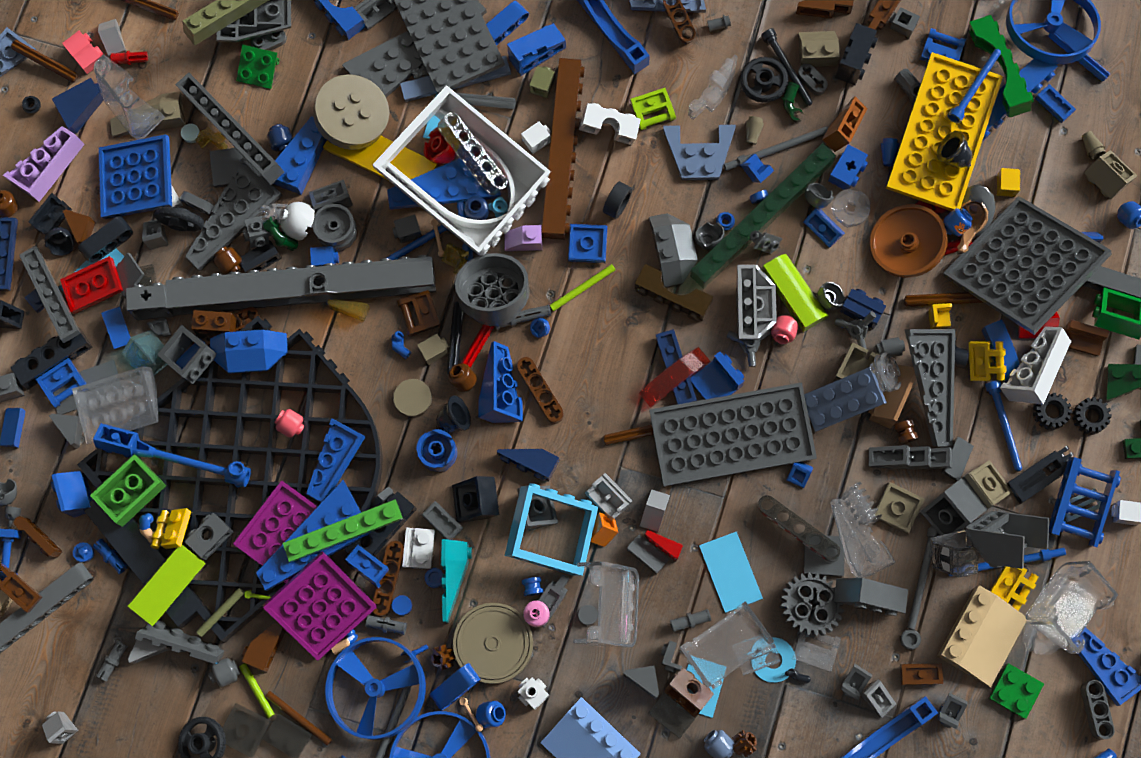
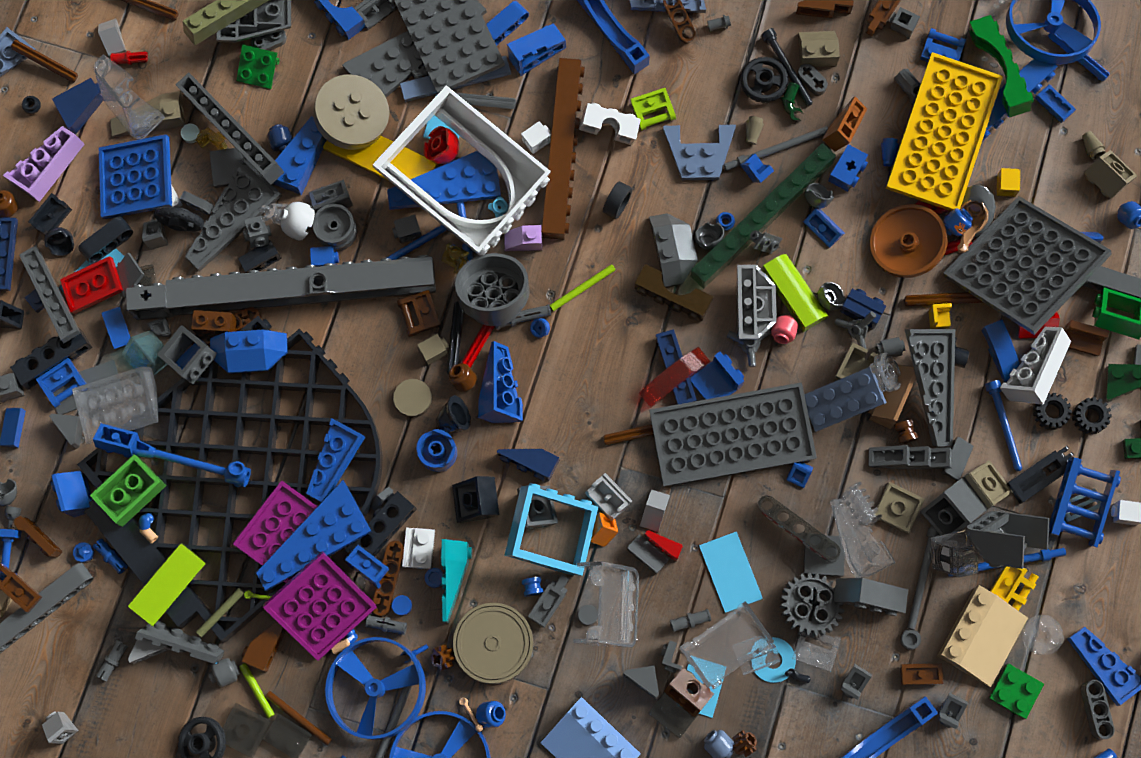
(80, 225): reddish brown slope -> none
(82, 51): coral brick -> none
(175, 528): yellow plate -> none
(203, 547): dark grey brick -> none
(227, 260): reddish brown head -> none
(280, 238): dark green piece -> none
(289, 423): coral head -> none
(342, 531): bright green plate -> none
(353, 309): clear yellow slope -> none
(398, 344): blue arm -> none
(434, 223): light nougat hinge -> none
(442, 521): dark grey plate -> none
(455, 686): blue beam -> none
(464, 149): clear smoke beam -> none
(476, 208): dark blue head -> none
(536, 699): white brick -> none
(541, 389): reddish brown beam -> none
(541, 619): bright pink head -> none
(542, 81): olive brick -> none
(587, 243): blue plate -> none
(718, 87): clear slope -> none
(758, 197): blue tile -> none
(847, 217): clear plate -> none
(856, 54): black wedge -> none
(878, 698): light grey slope -> none
(955, 150): piece -> none
(957, 114): blue piece -> none
(980, 360): yellow plate -> none
(1070, 603): clear windscreen -> none

